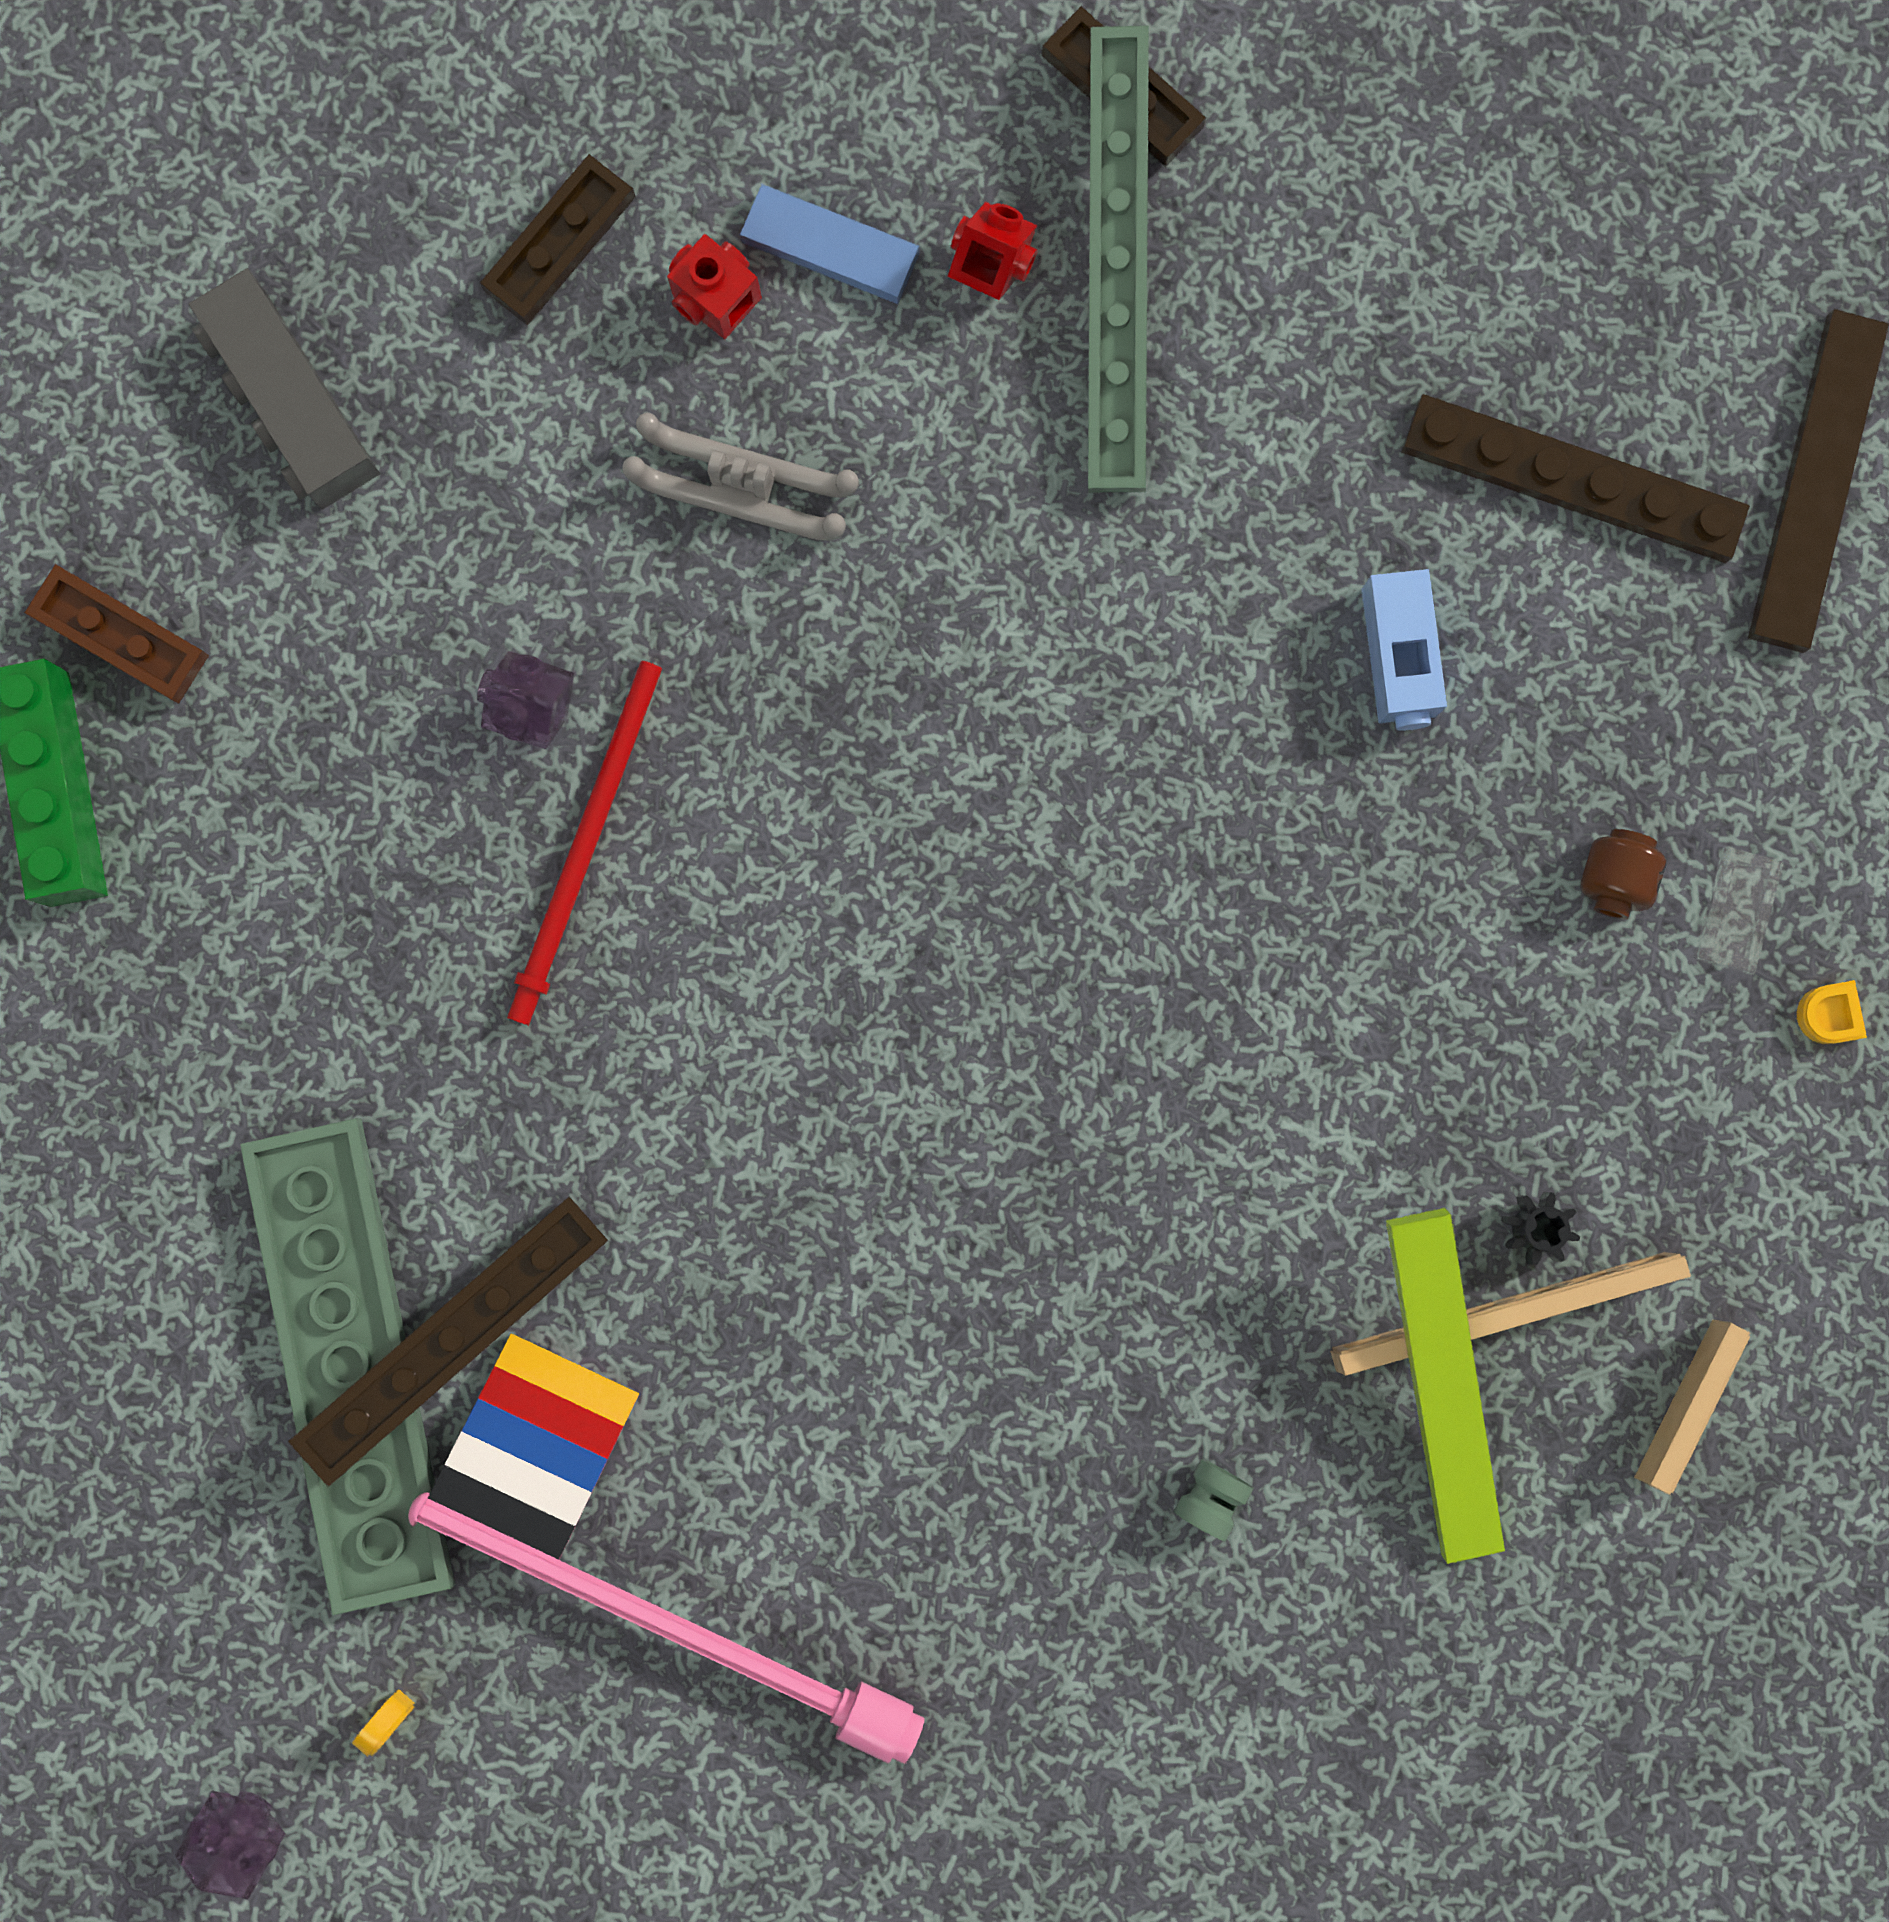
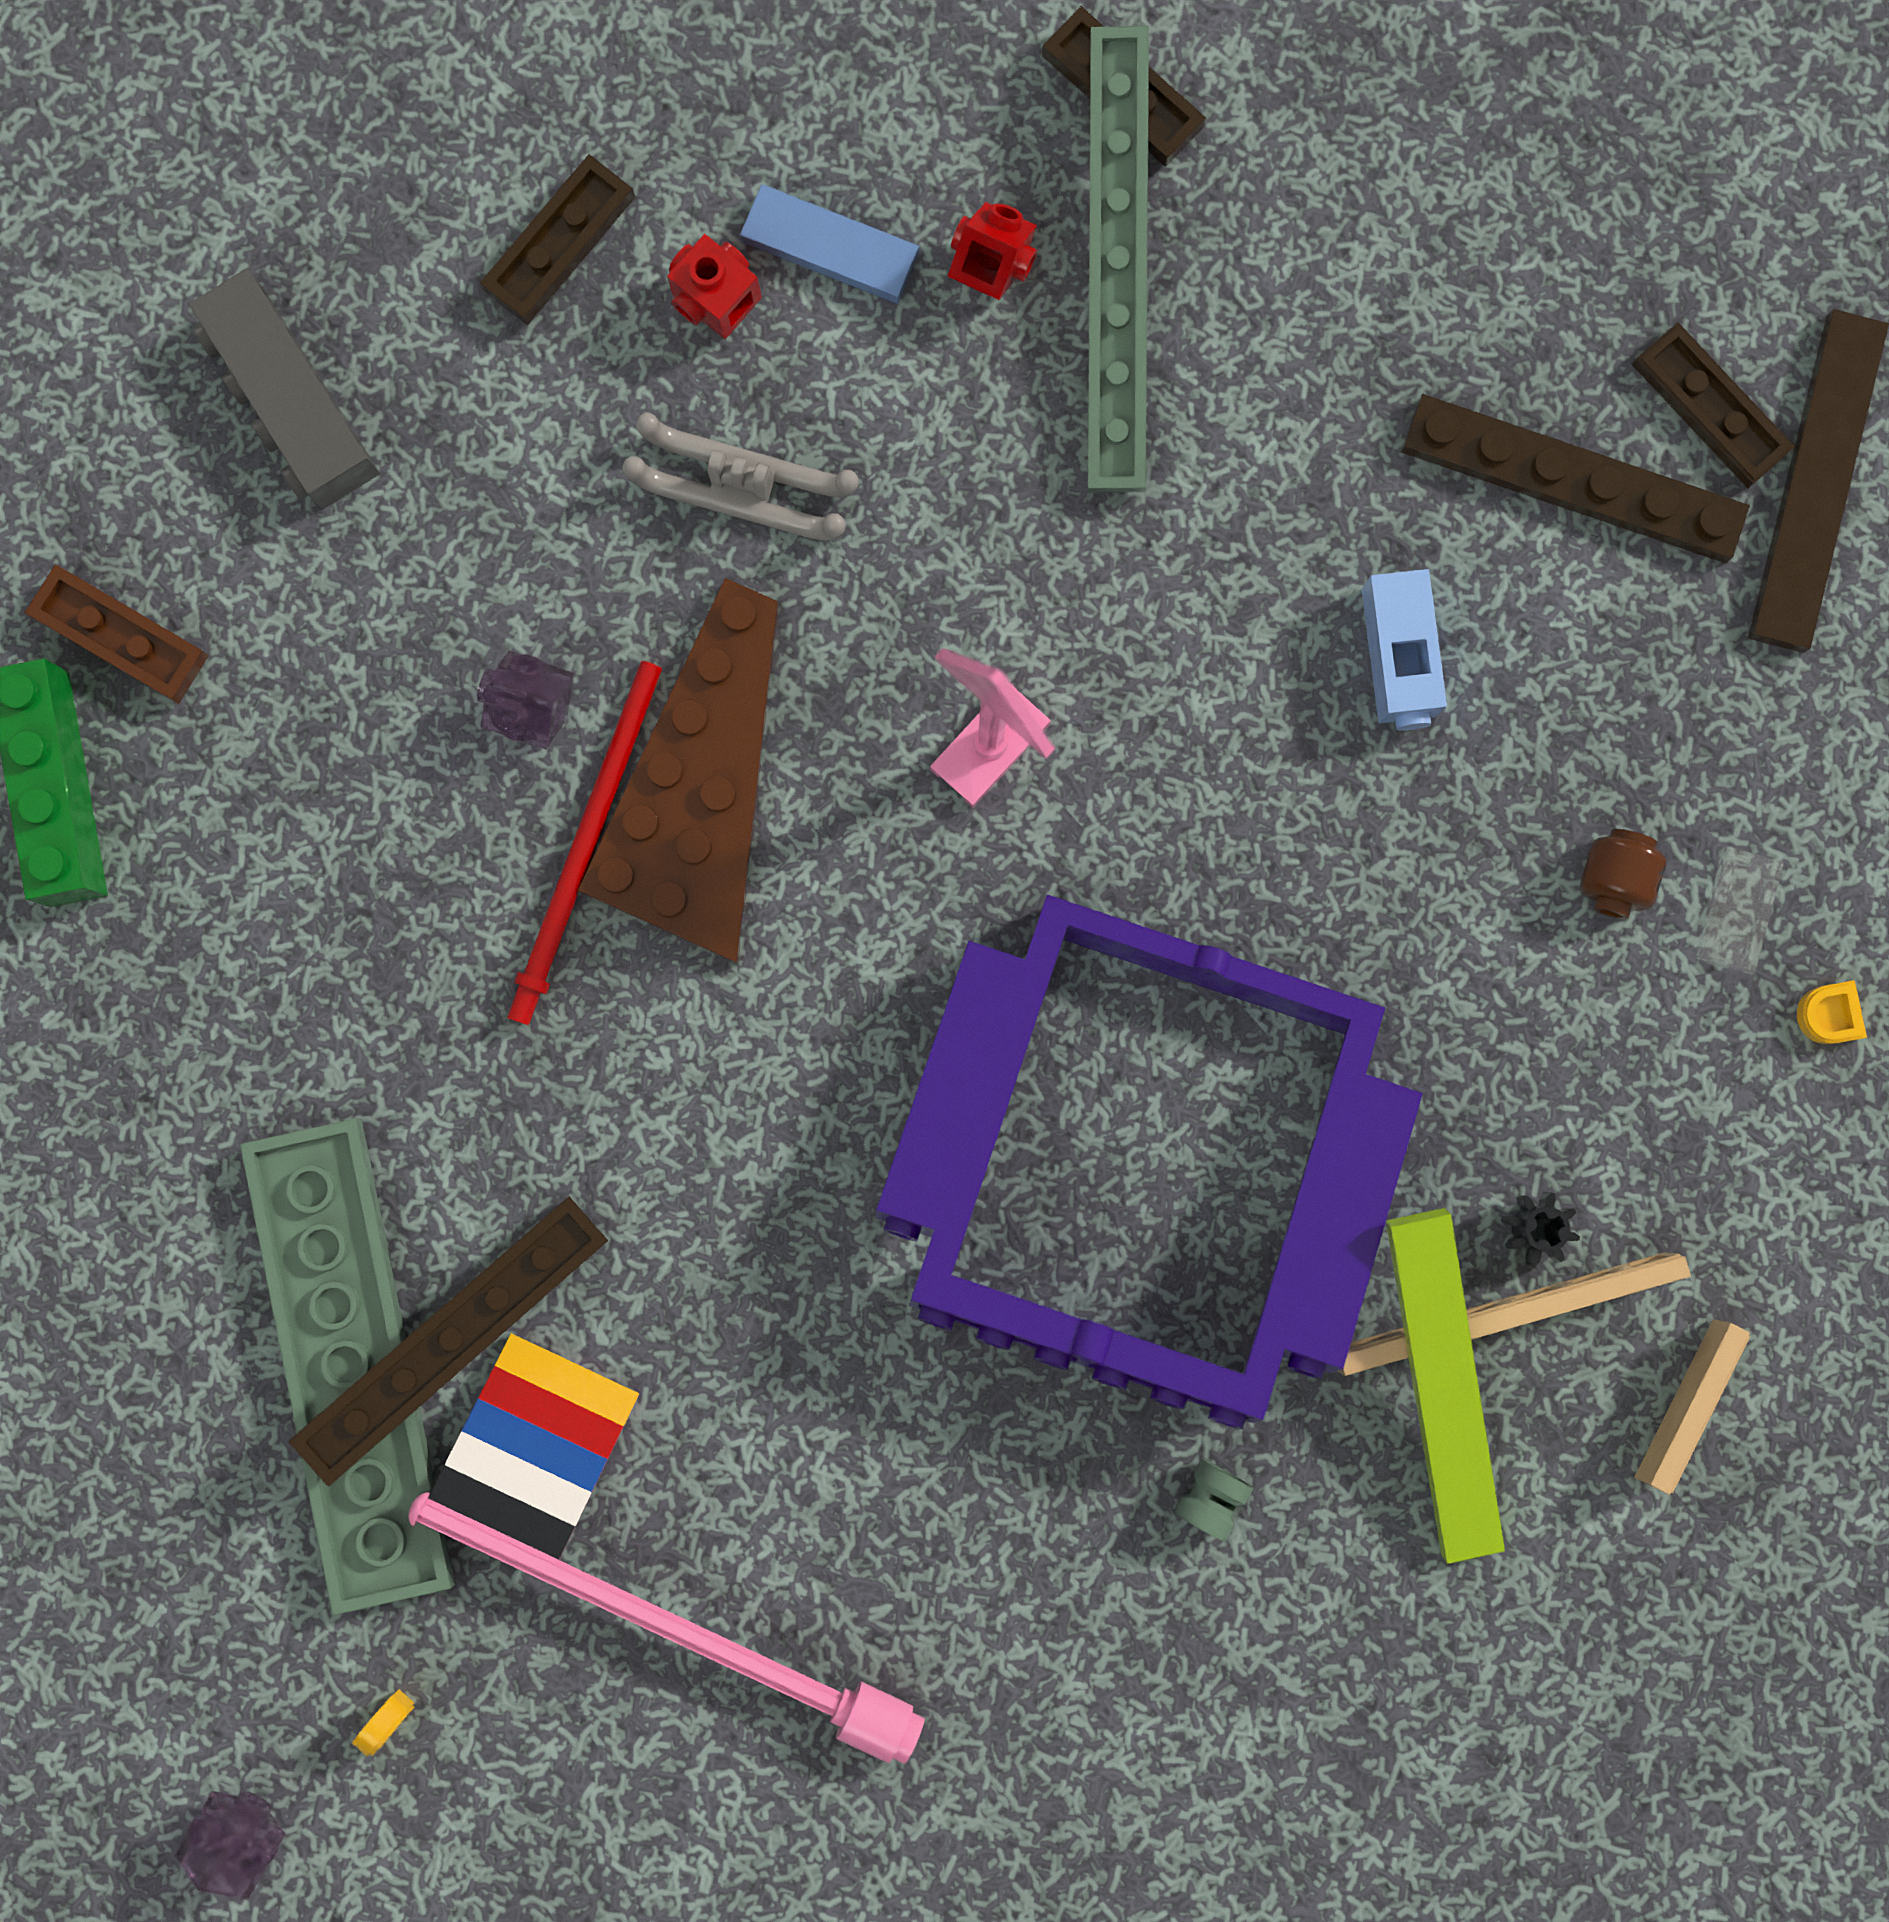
(689, 810): none -> reddish brown wing
(995, 736): none -> bright pink piece
(1331, 1225): none -> dark purple door
(1713, 405): none -> dark brown tile

